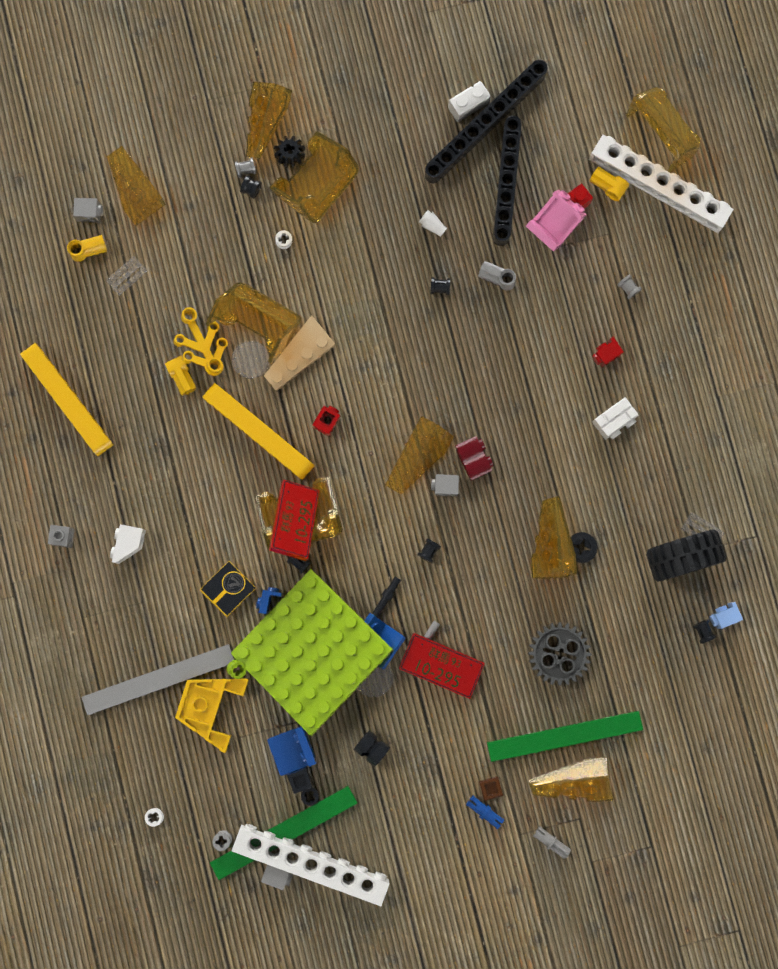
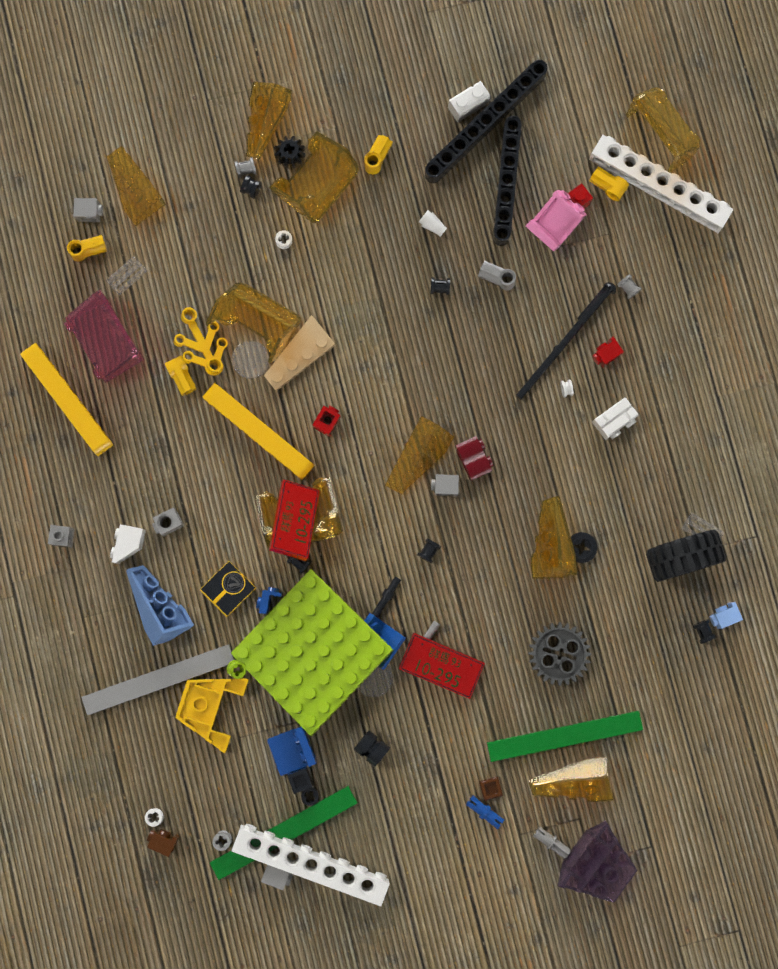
(103, 337): none -> clear pink windscreen
(158, 611): none -> medium blue wedge
(162, 842): none -> reddish brown brick
(176, 522): none -> light grey brick
(377, 153): none -> yellow piece
(566, 388): none -> white bush
(582, 319): none -> black bar
(597, 865): none -> clear purple wedge

